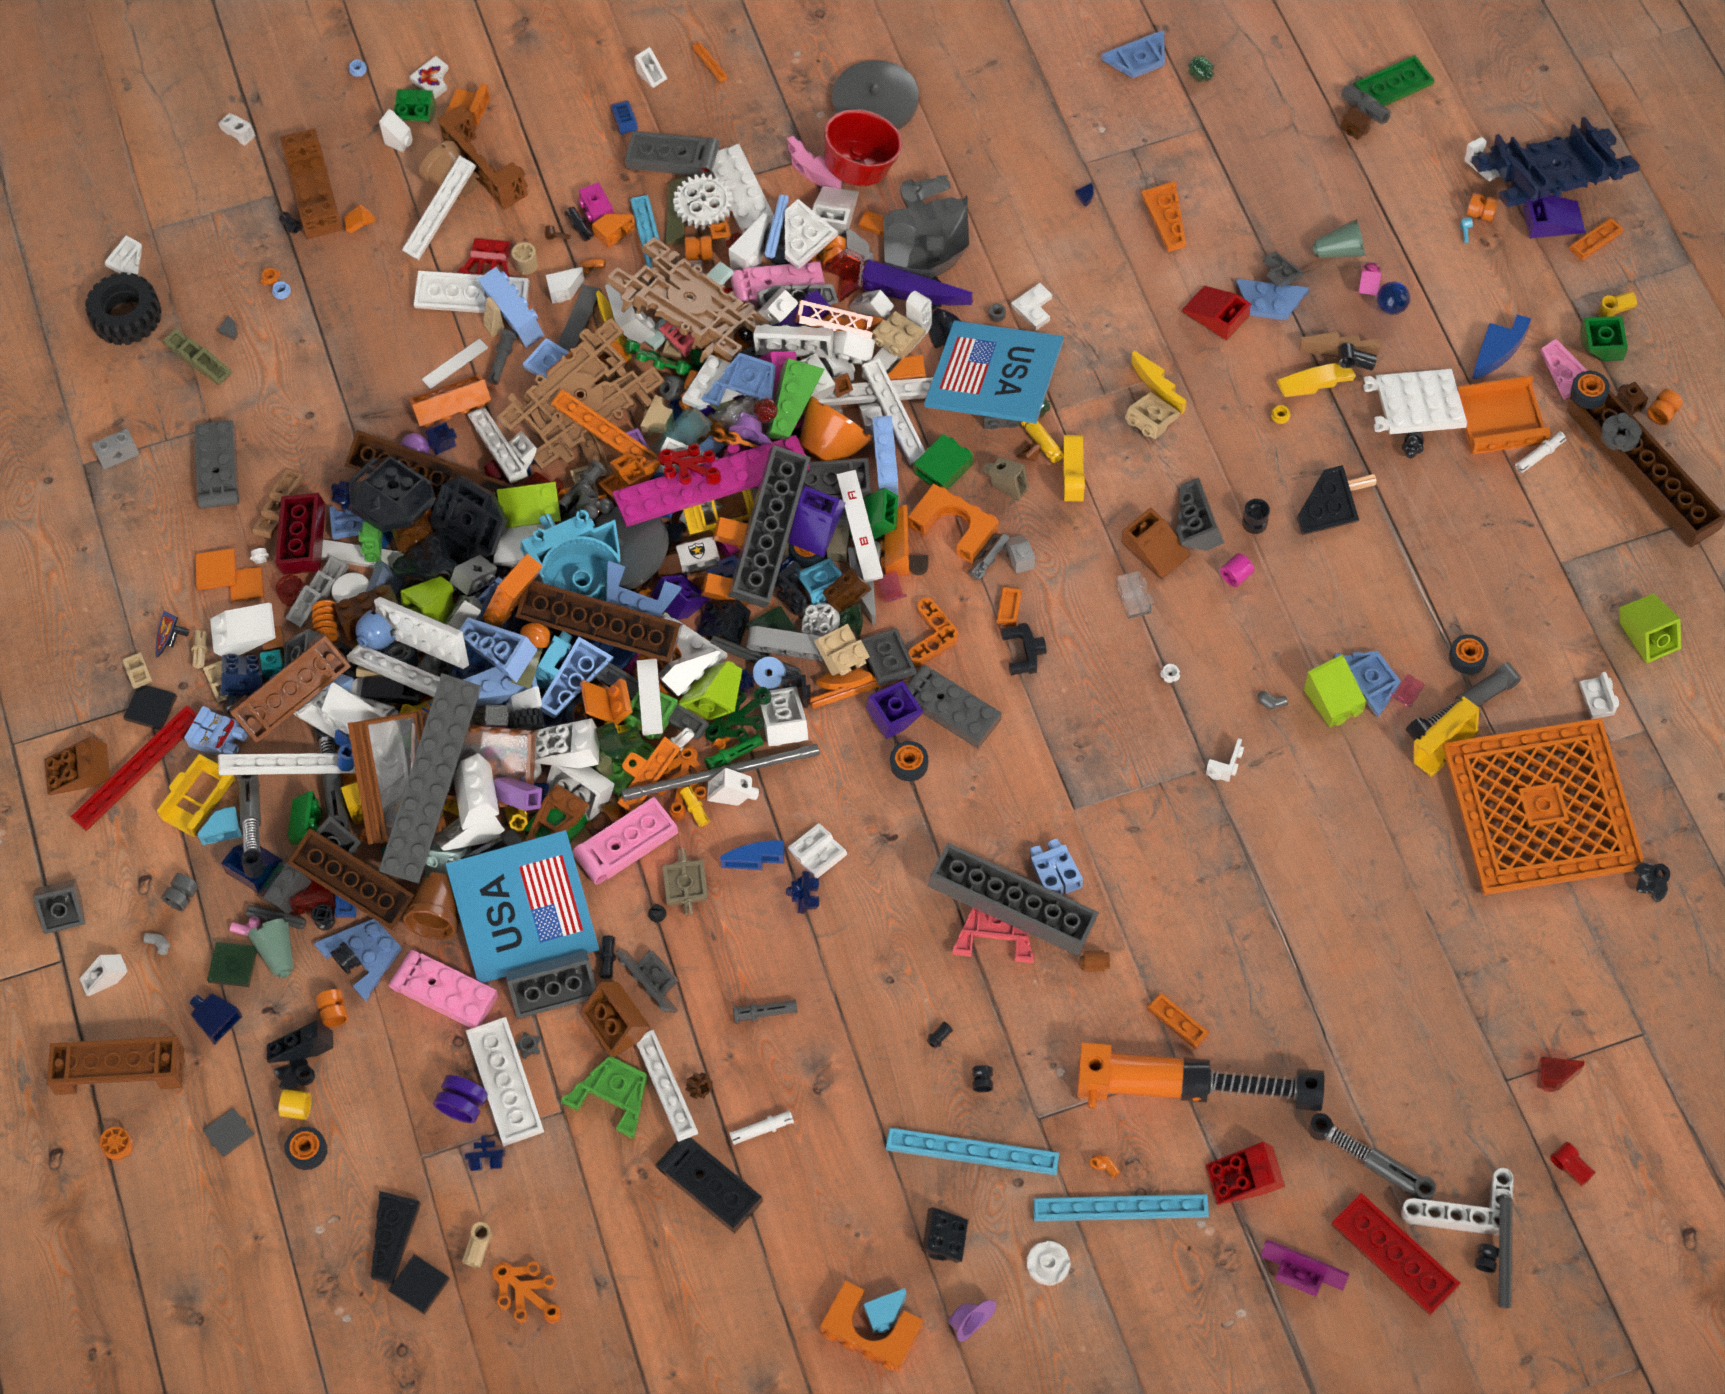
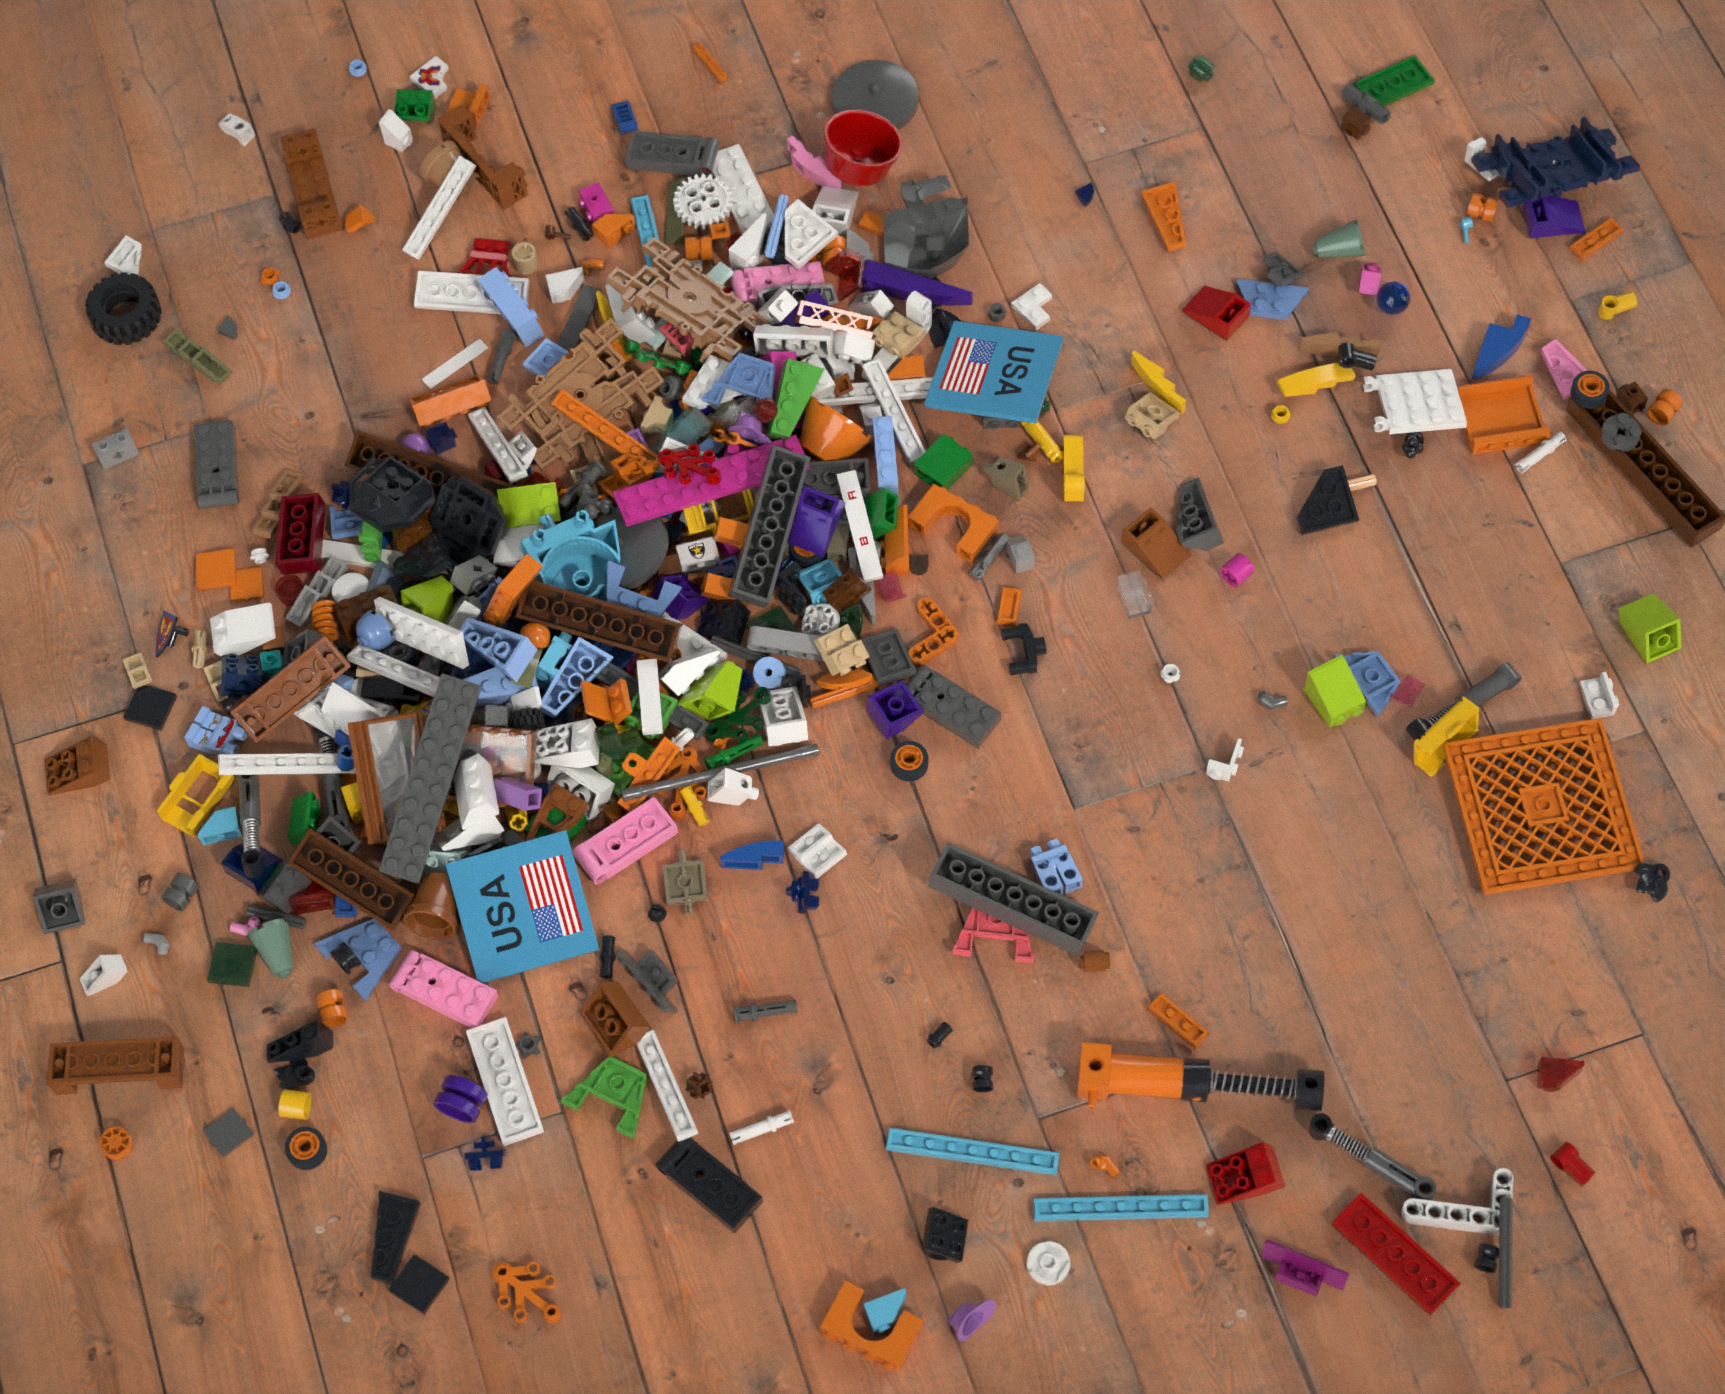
(134, 769): red plate -> none
(214, 1016): clear blue torso -> none
(327, 917): black wheel -> none
(477, 1246): tan piece -> none
(493, 318): tan slope -> none
(551, 984): dark grey slope -> none
(649, 67): white slope -> none
(1138, 56): medium blue wing -> none
(1256, 516): black wheel -> none
(1468, 644): wheel -> none
(1605, 337): green slope -> none

